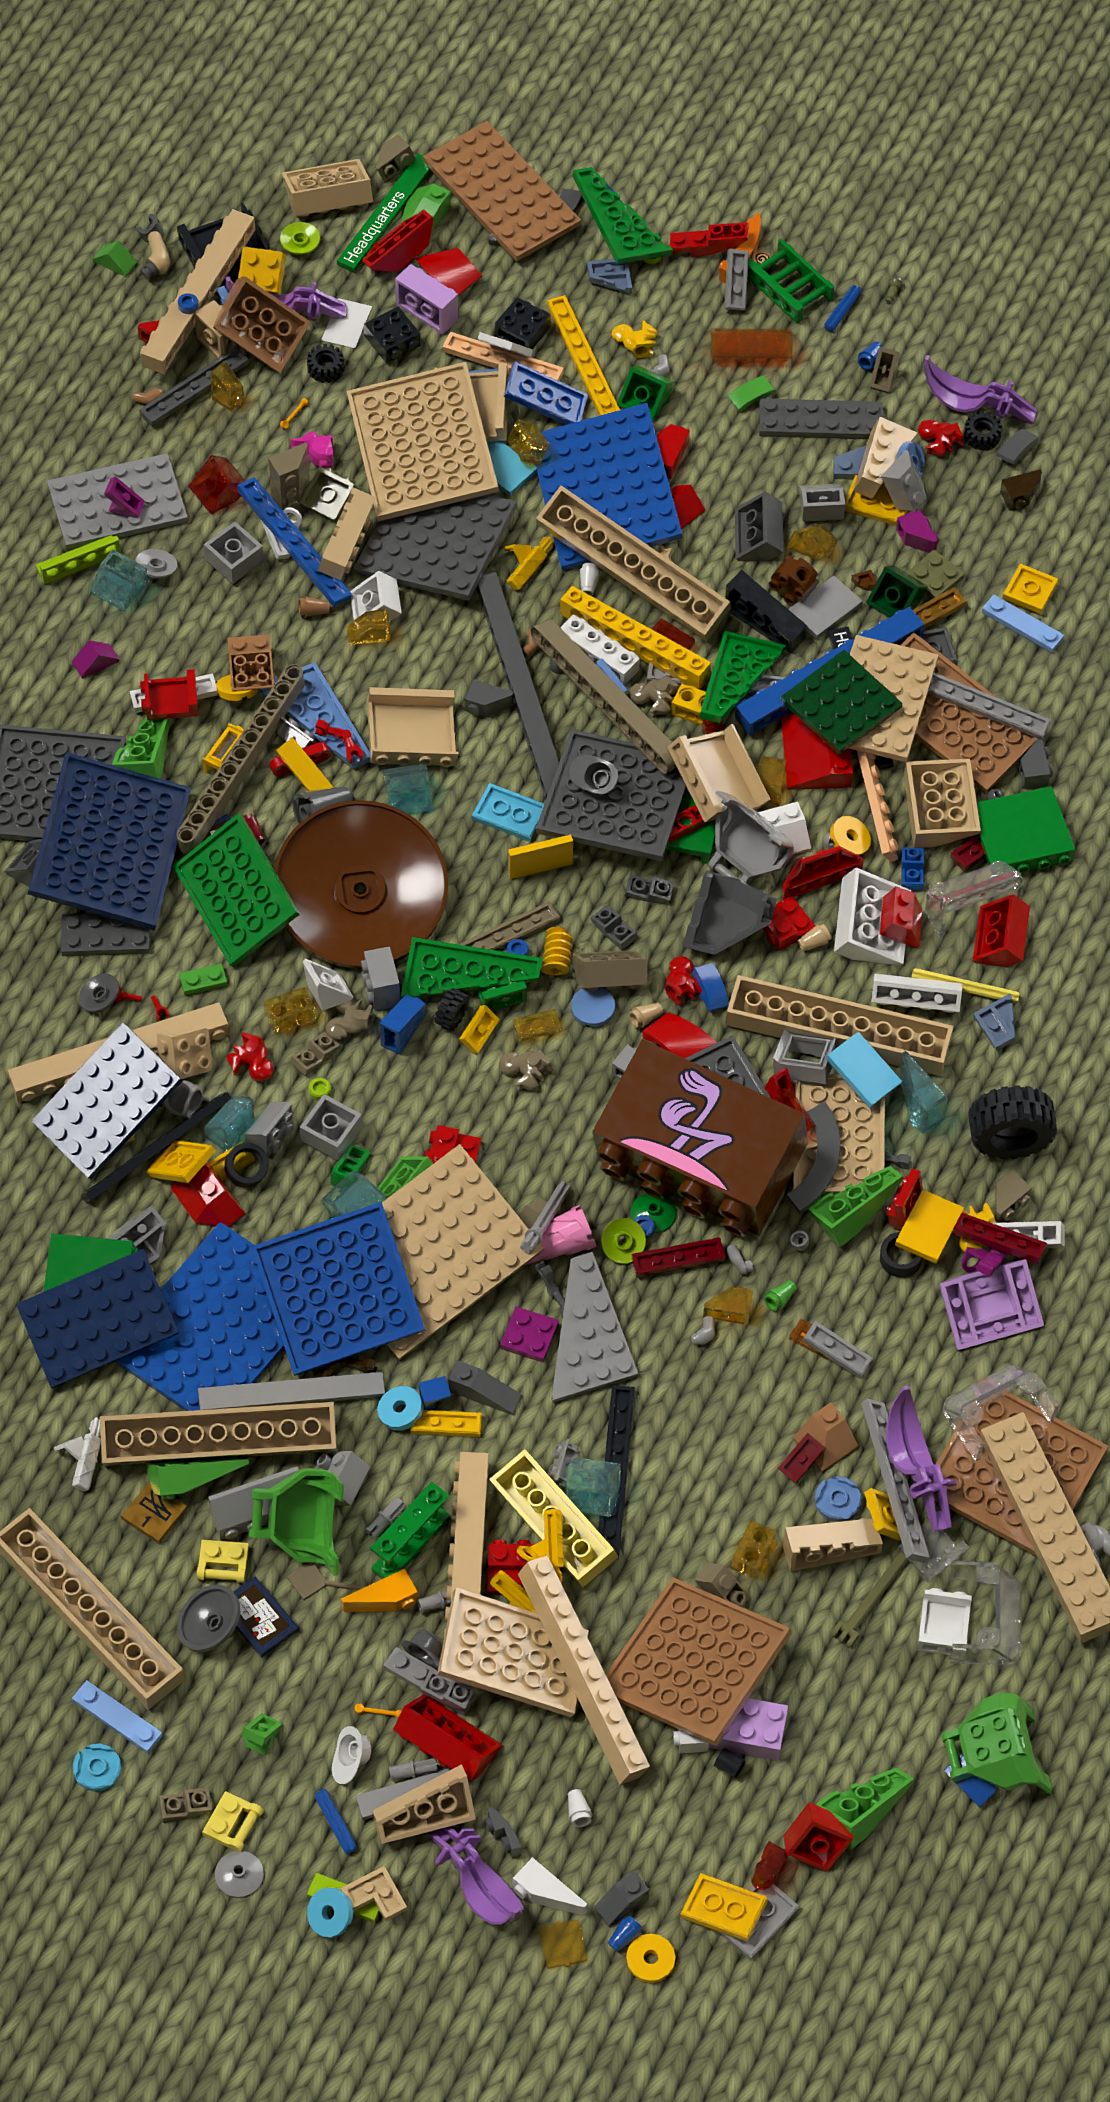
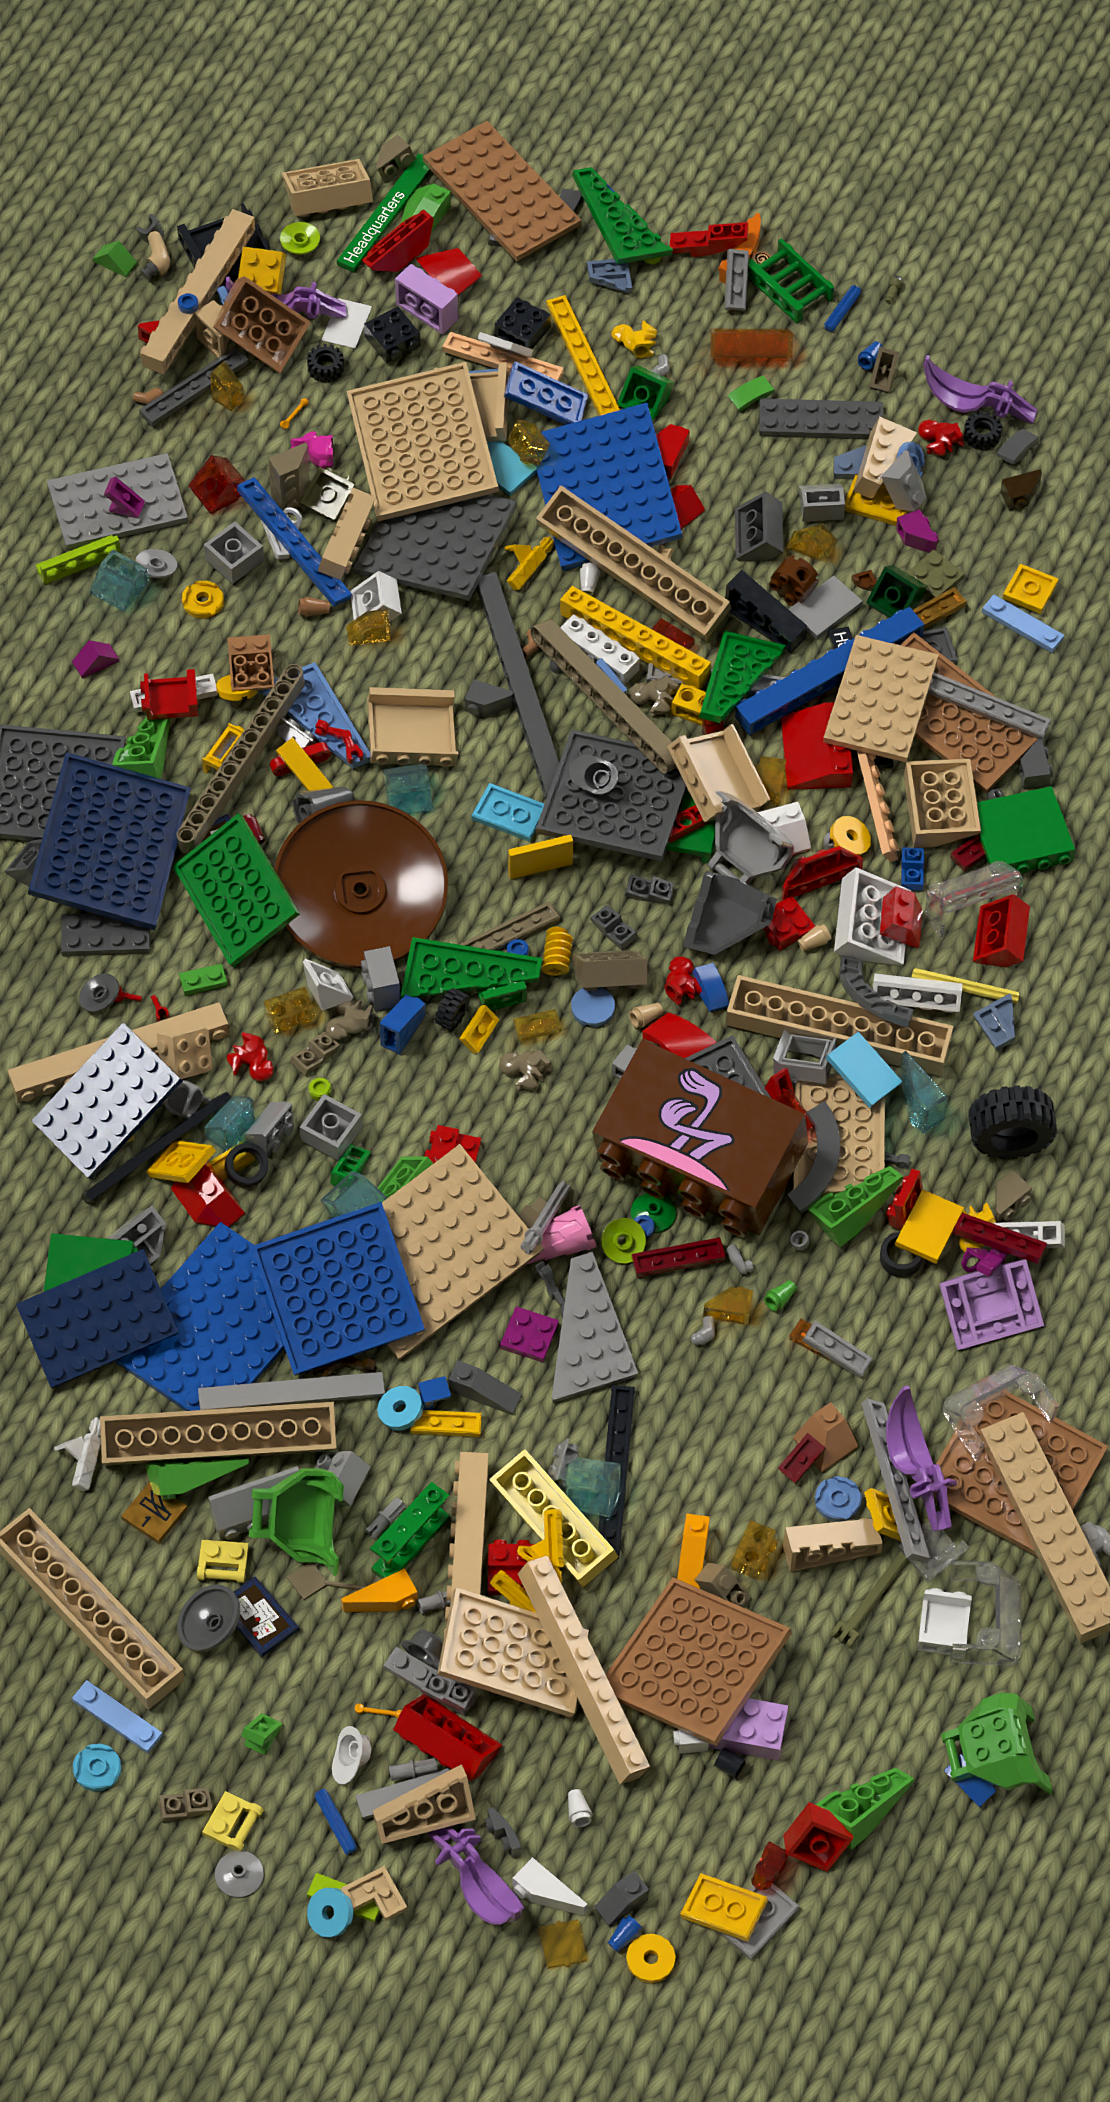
(202, 609): none -> yellow tile
(693, 1548): none -> light orange slope
(841, 702): dark green plate -> none
(853, 983): none -> dark grey tile

